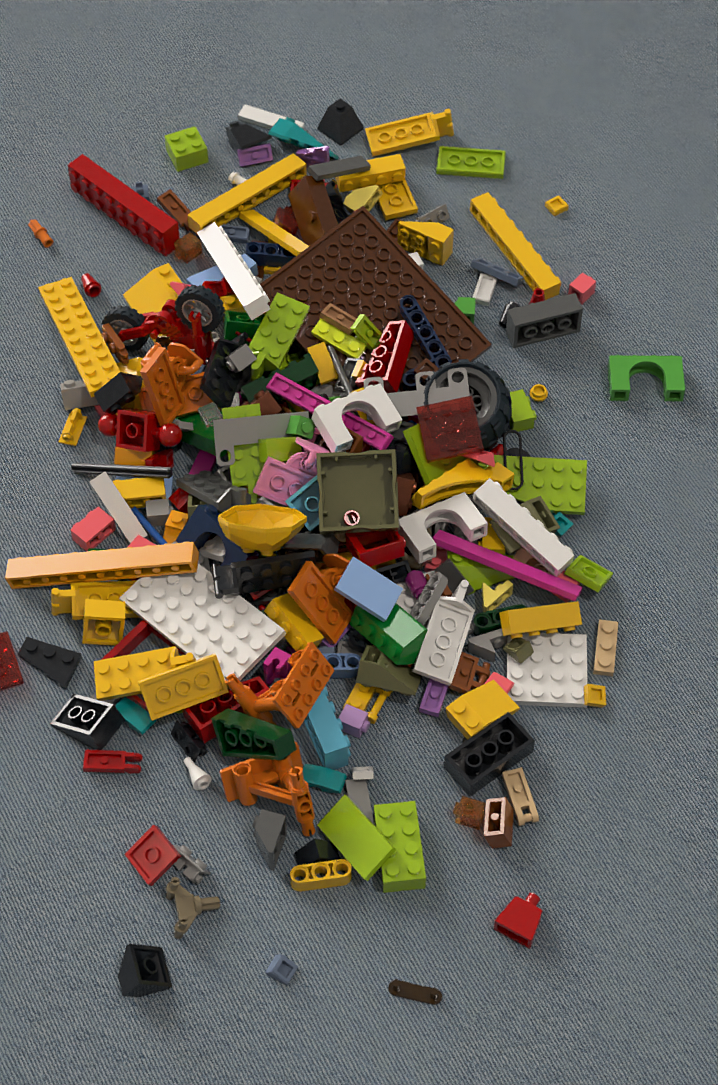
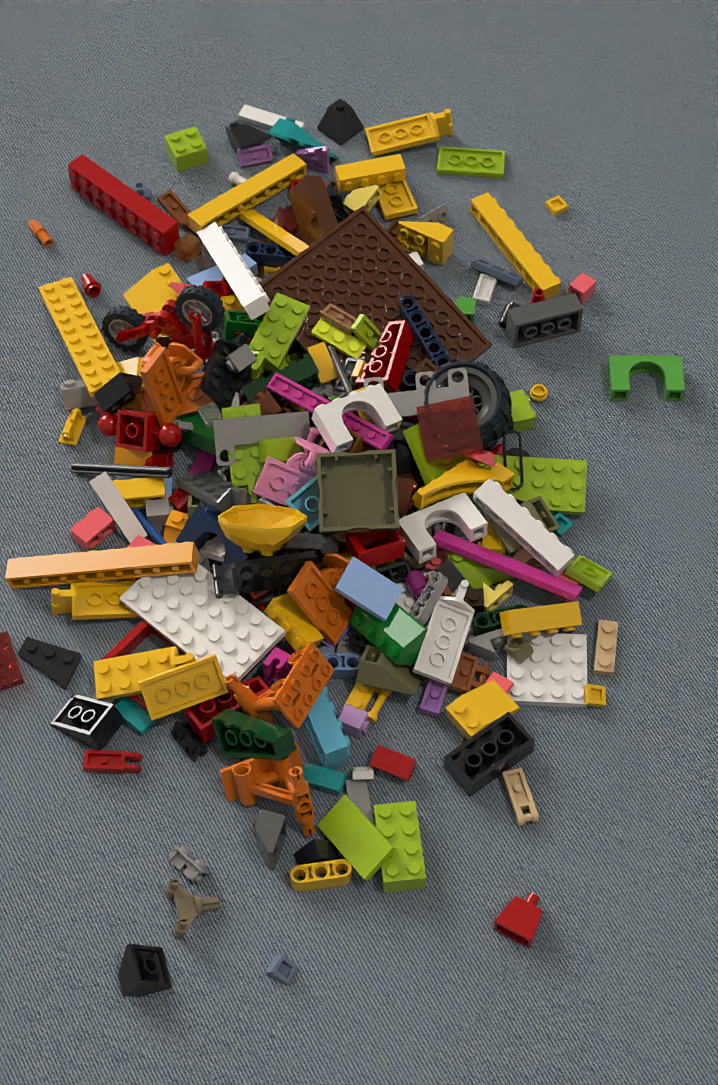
(103, 622): yellow slope -> none
(115, 344): dark orange hinge -> none
(152, 855): red plate -> none
(199, 778): white cone -> none
(300, 427): bright green brick -> none
(338, 168): dark grey tile -> none
(354, 516): hinge -> none
(393, 763): none -> red hinge
(415, 992): dark brown piece -> none
(469, 812): clear orange brick -> none
(475, 599): none -> dark brown brick
(498, 822): dark orange brick -> none

